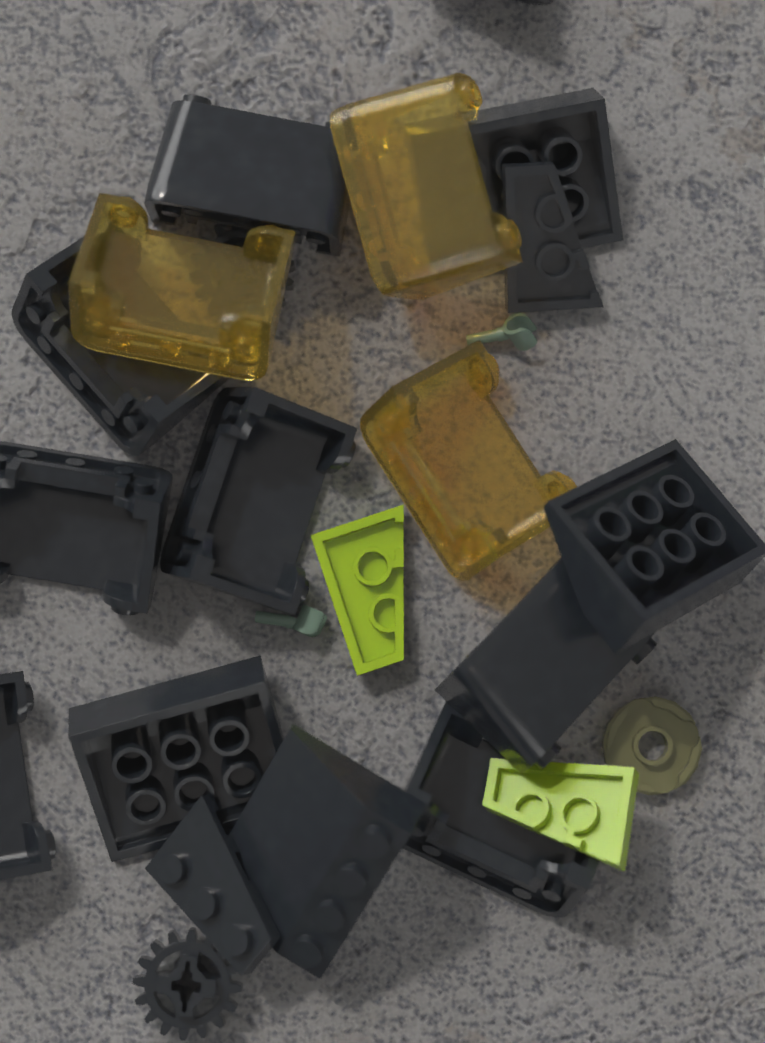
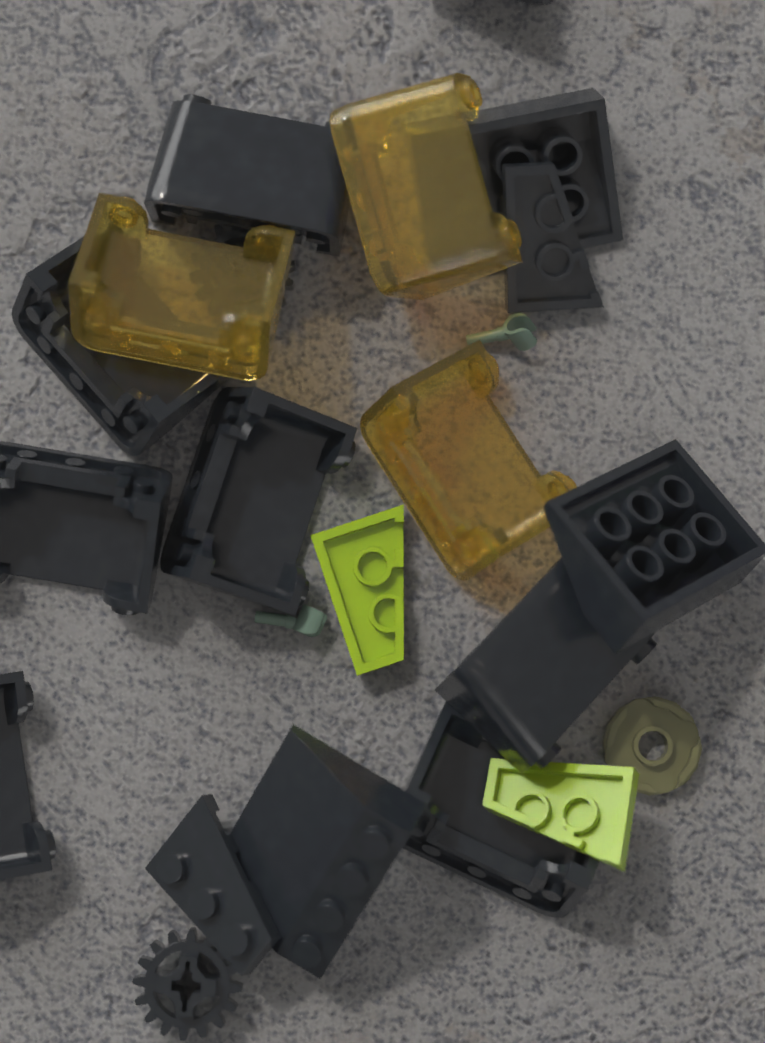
(168, 744): black slope -> none

